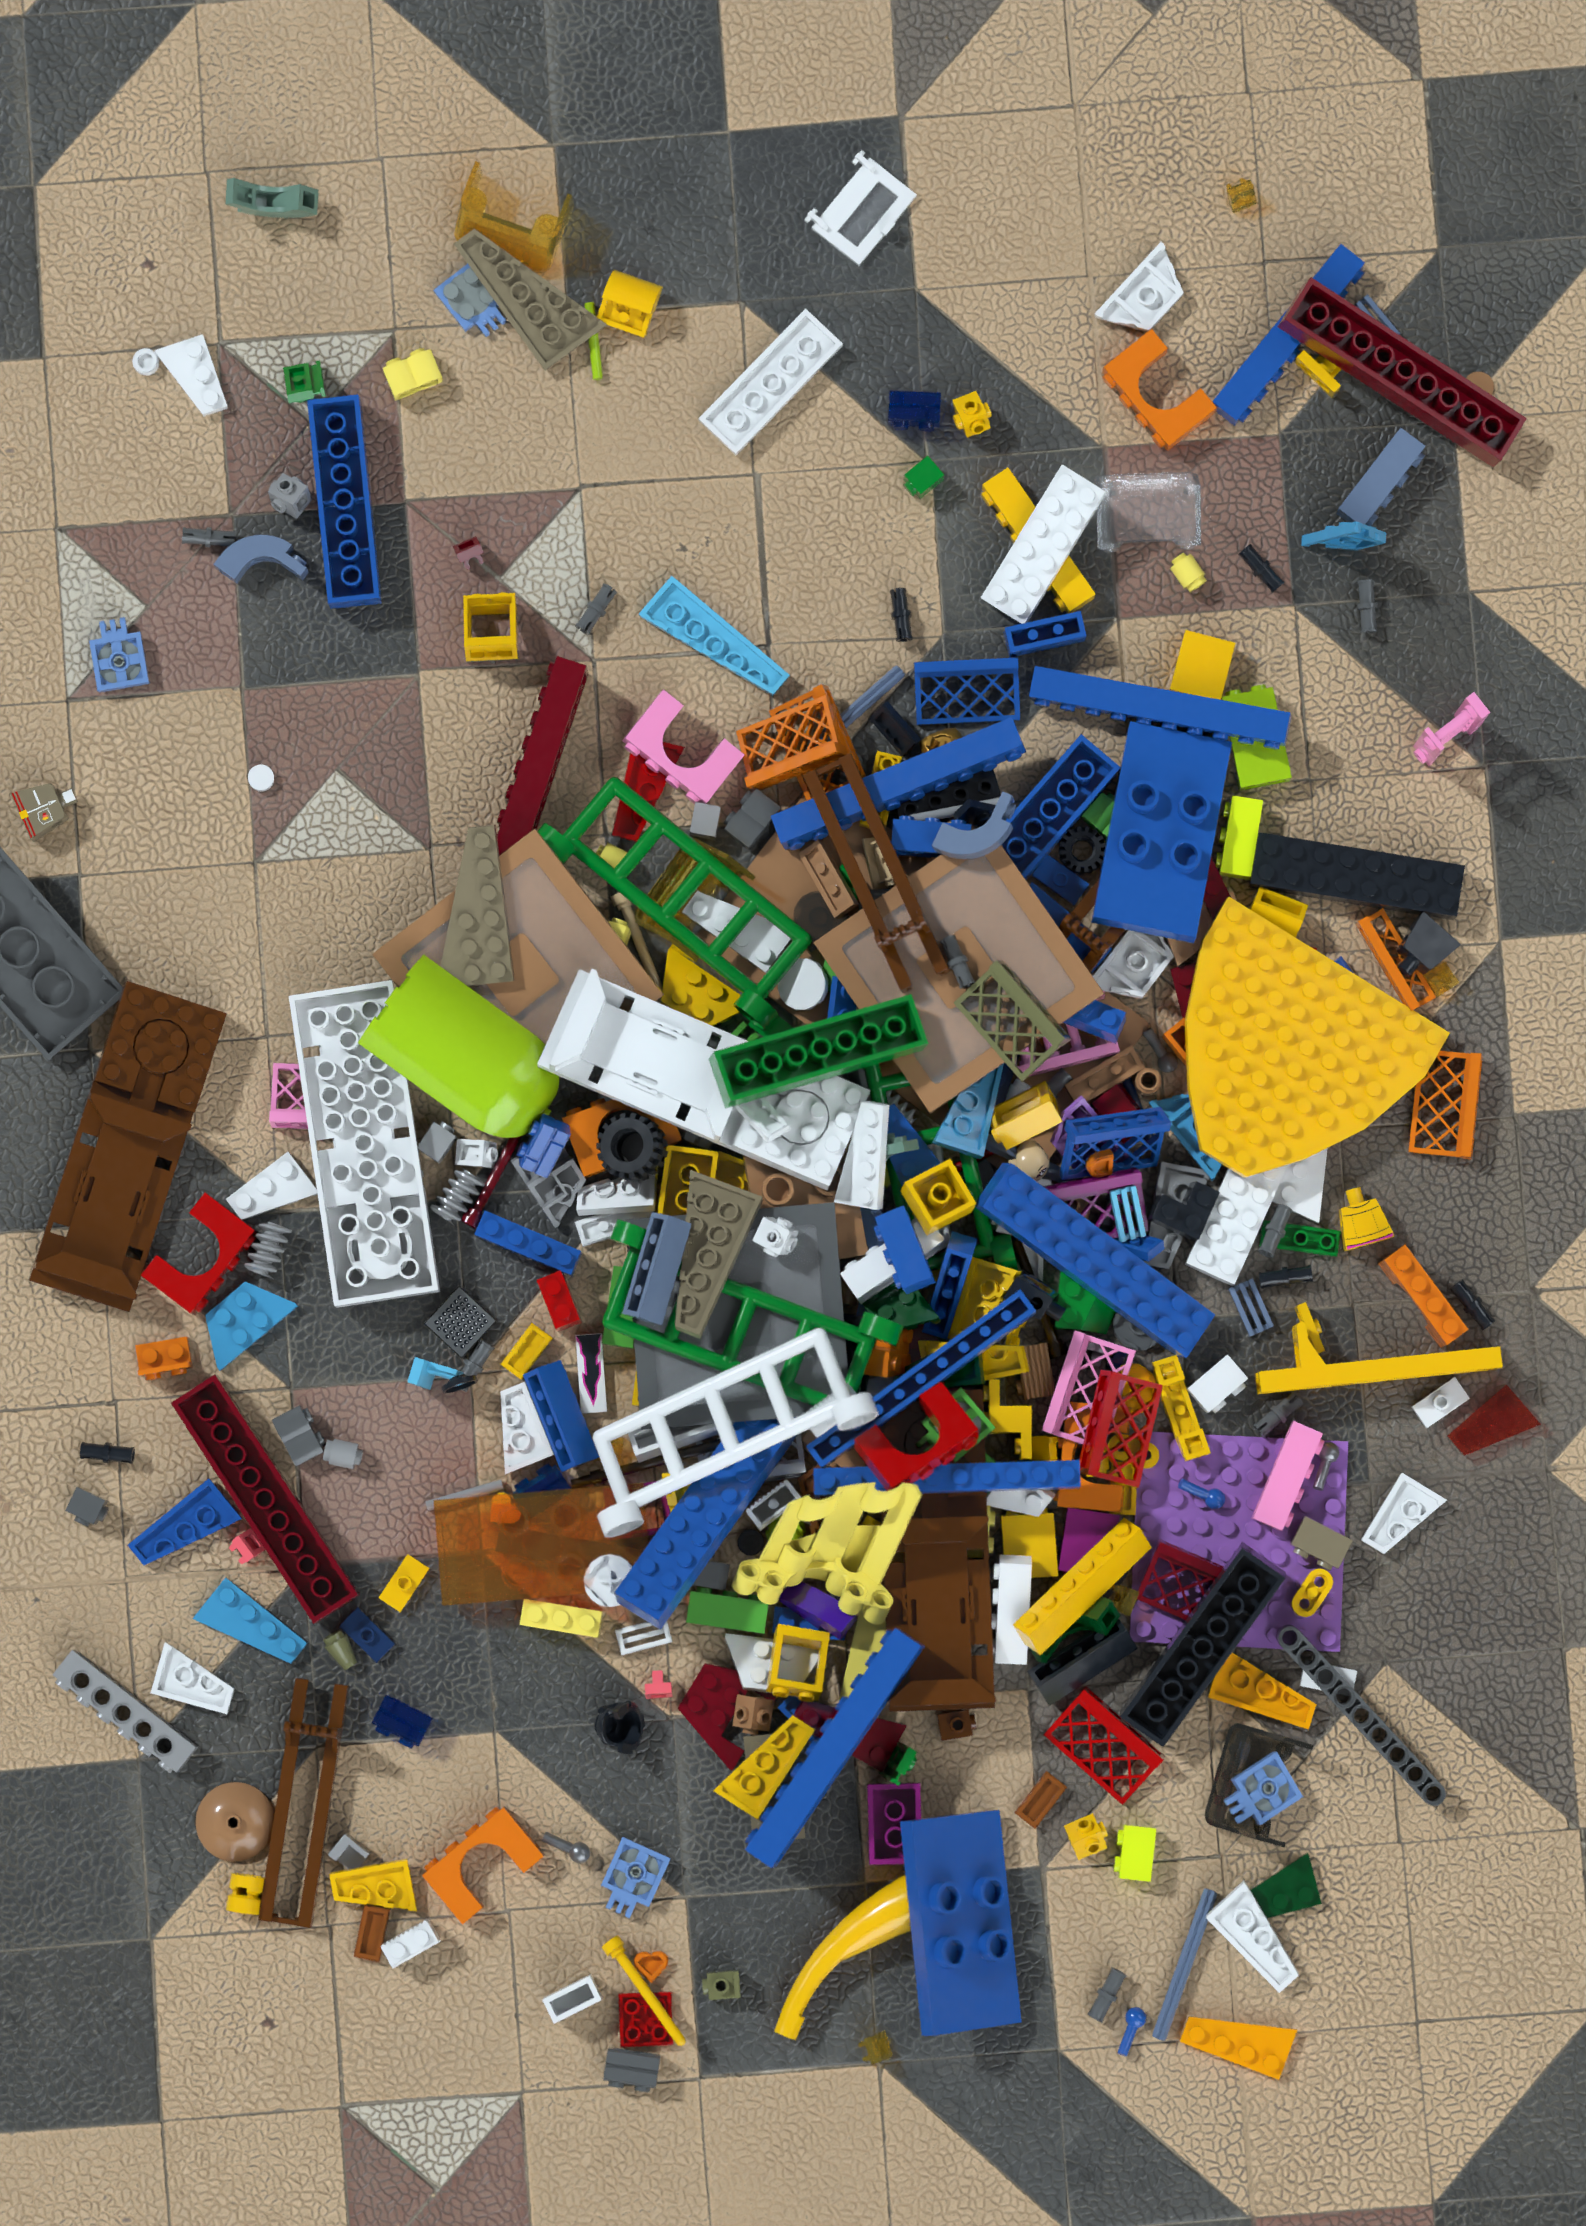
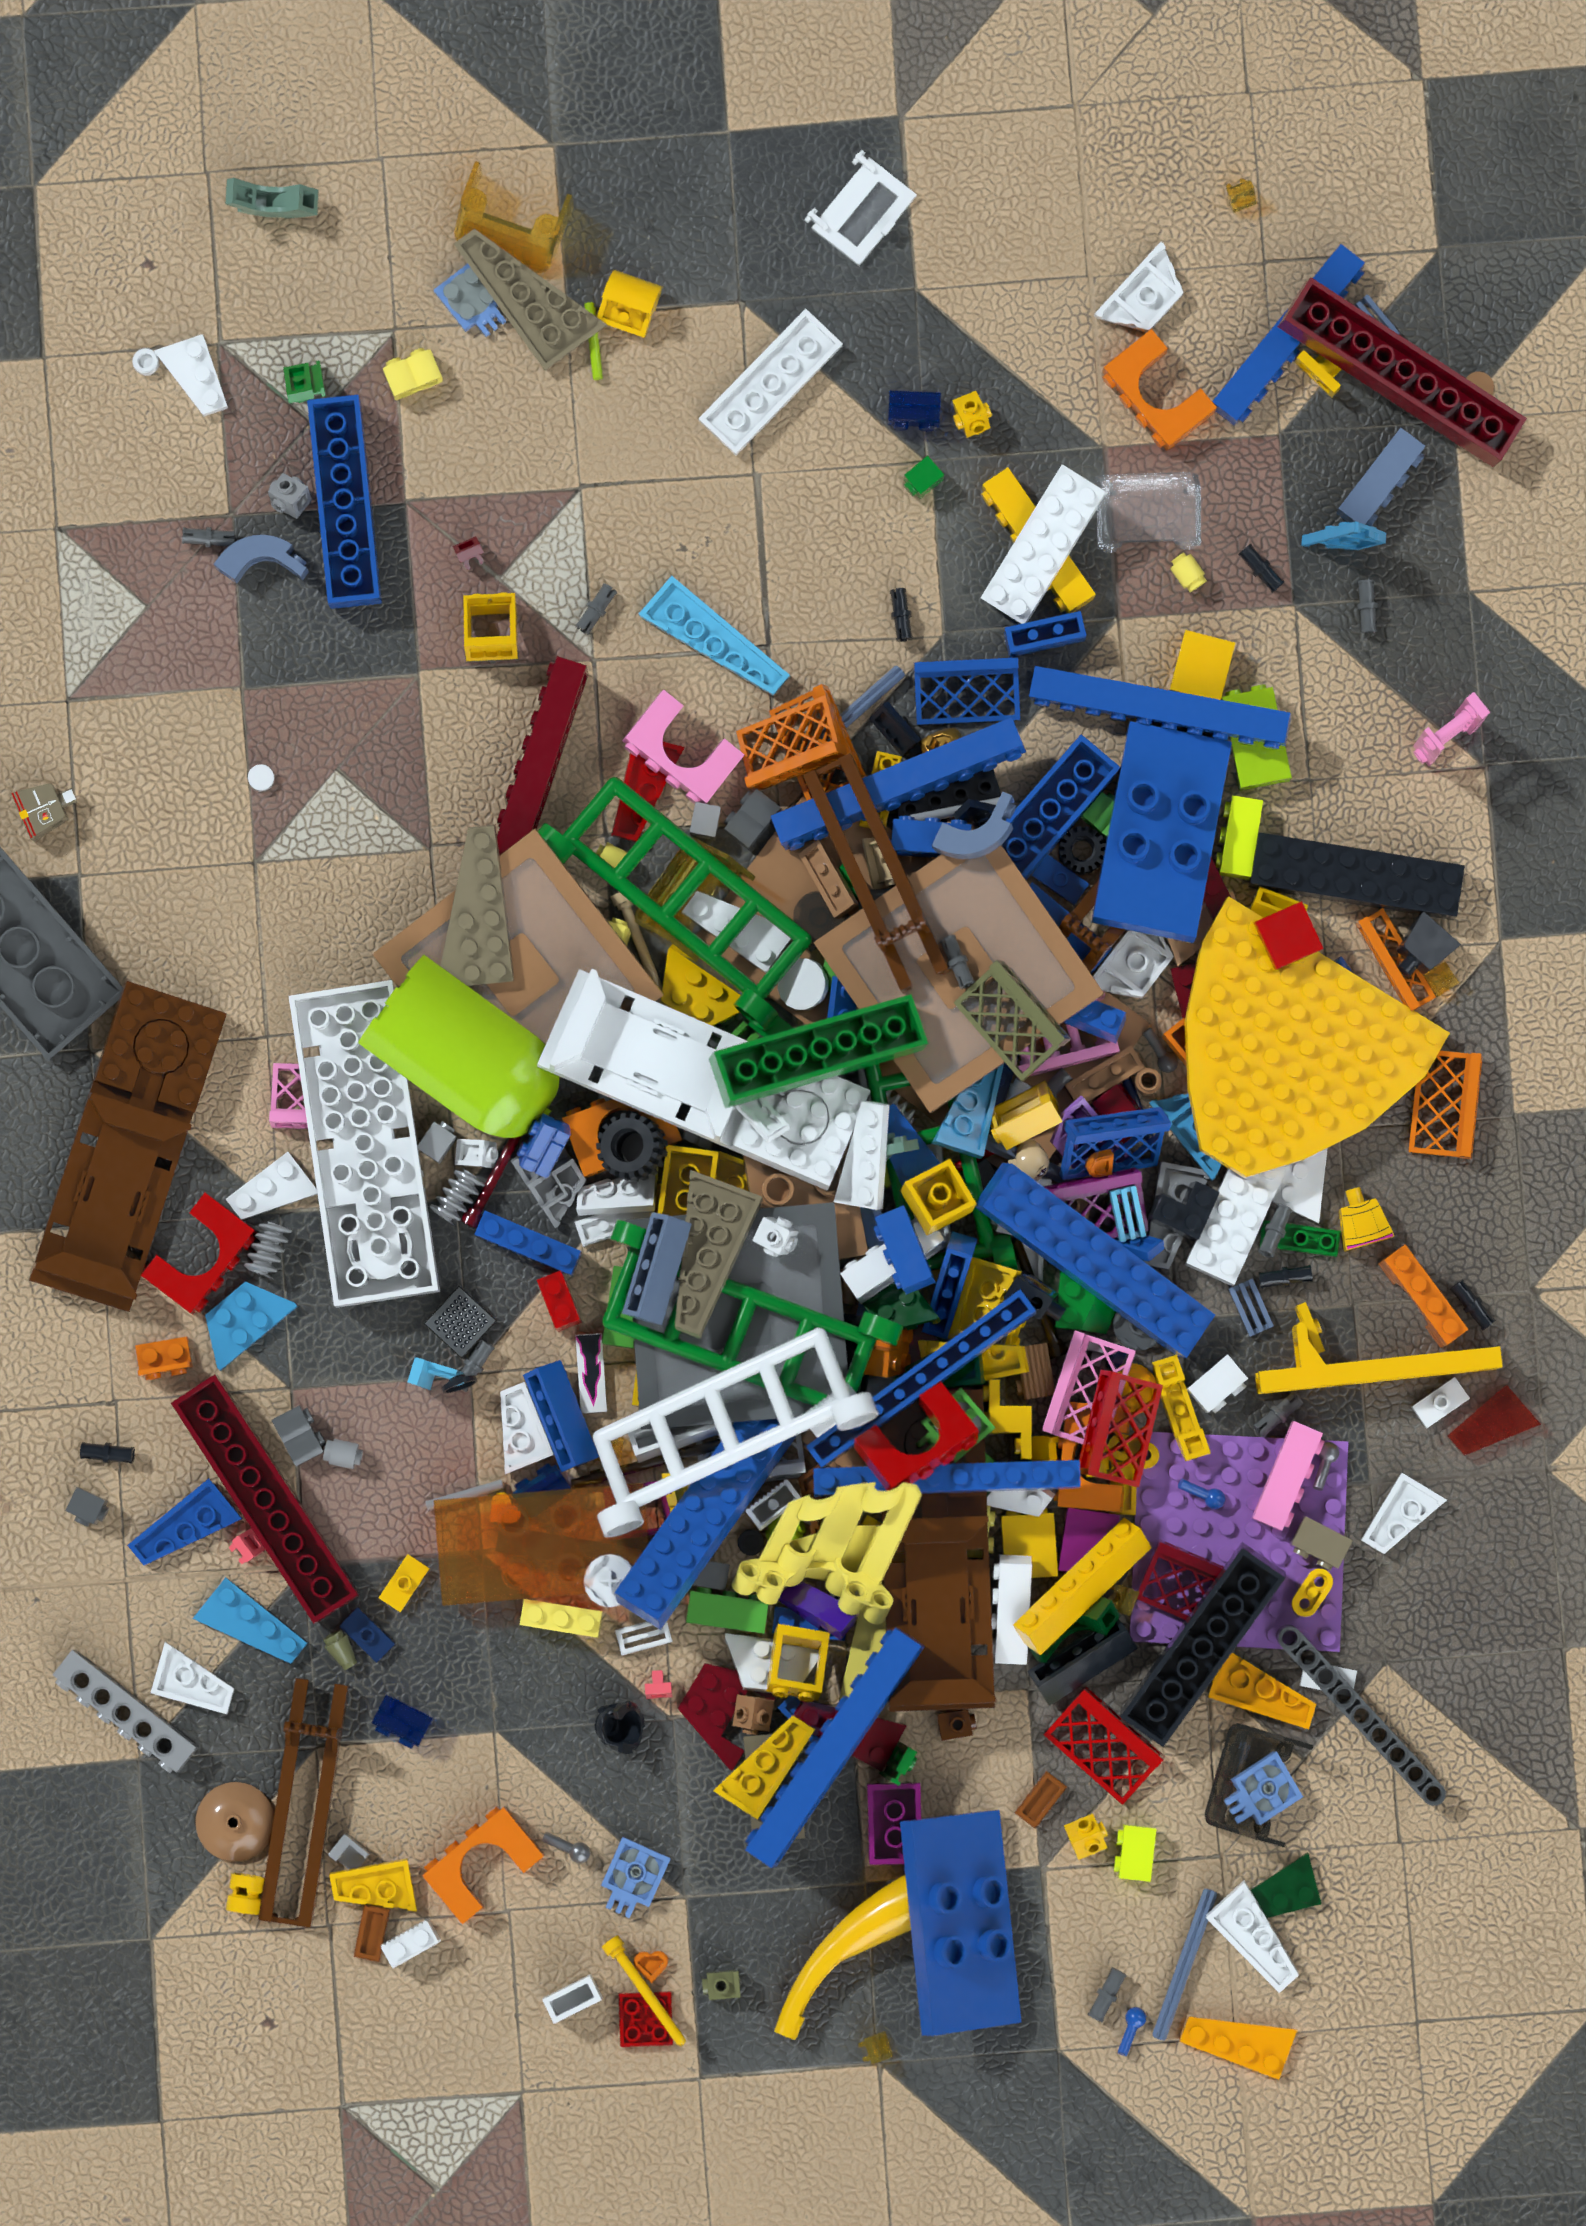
(118, 658): medium blue piece -> none
(526, 1351): yellow plate -> none
(631, 2068): dark grey brick -> none
(1288, 935): none -> red tile

